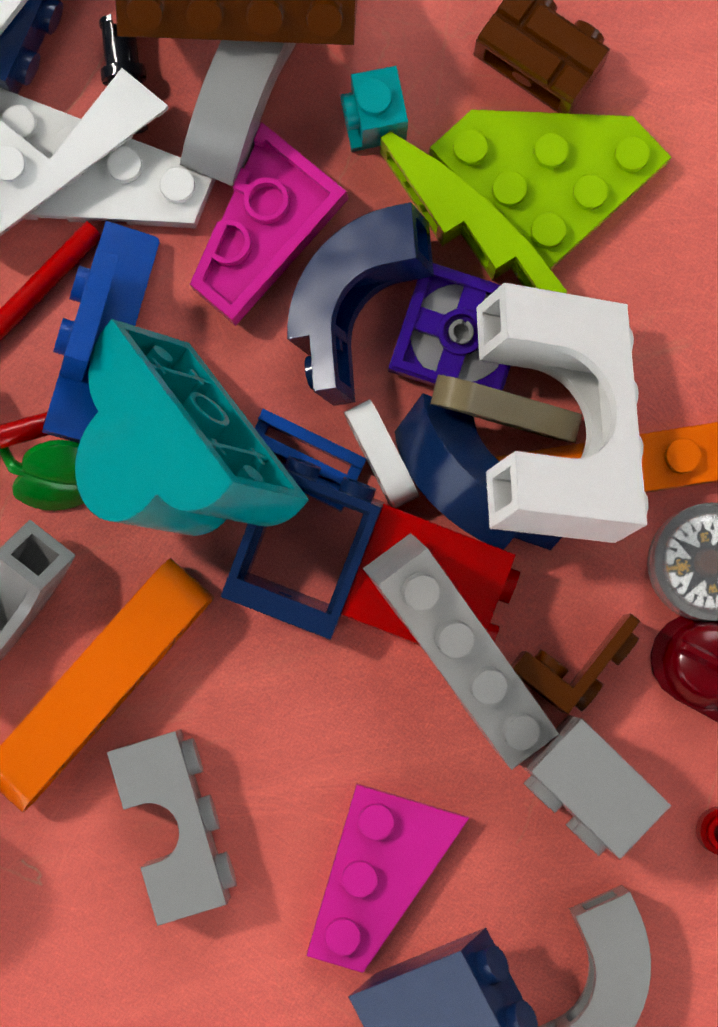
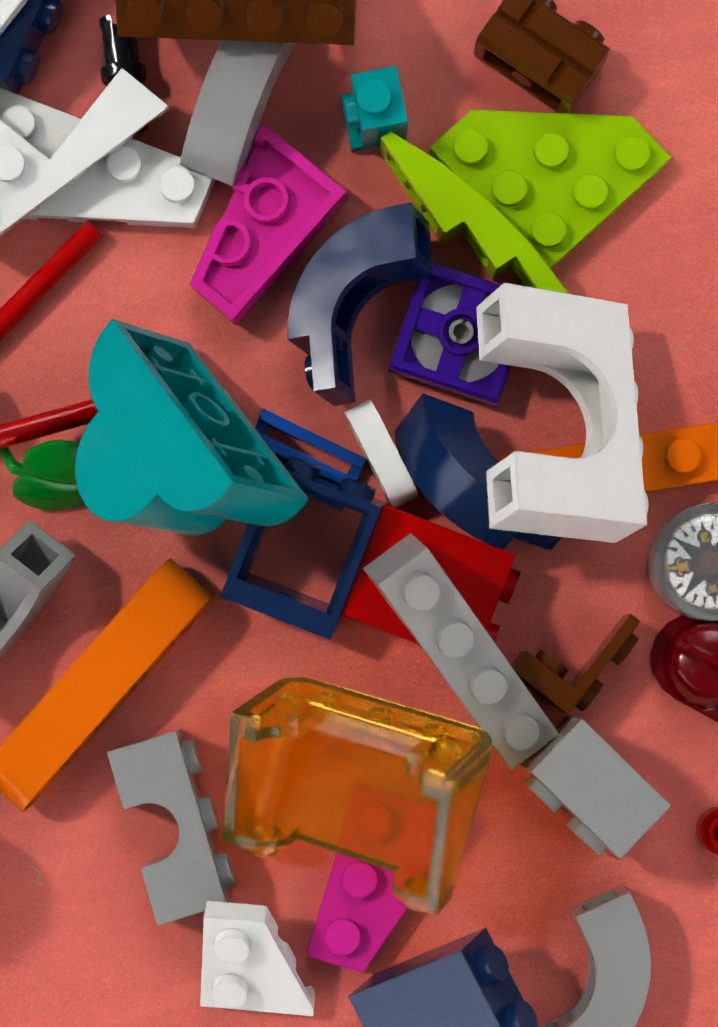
(105, 292): blue bracket -> none
(249, 963): none -> white wing
(357, 782): none -> clear yellow windscreen
(506, 408): dark tan beam -> none

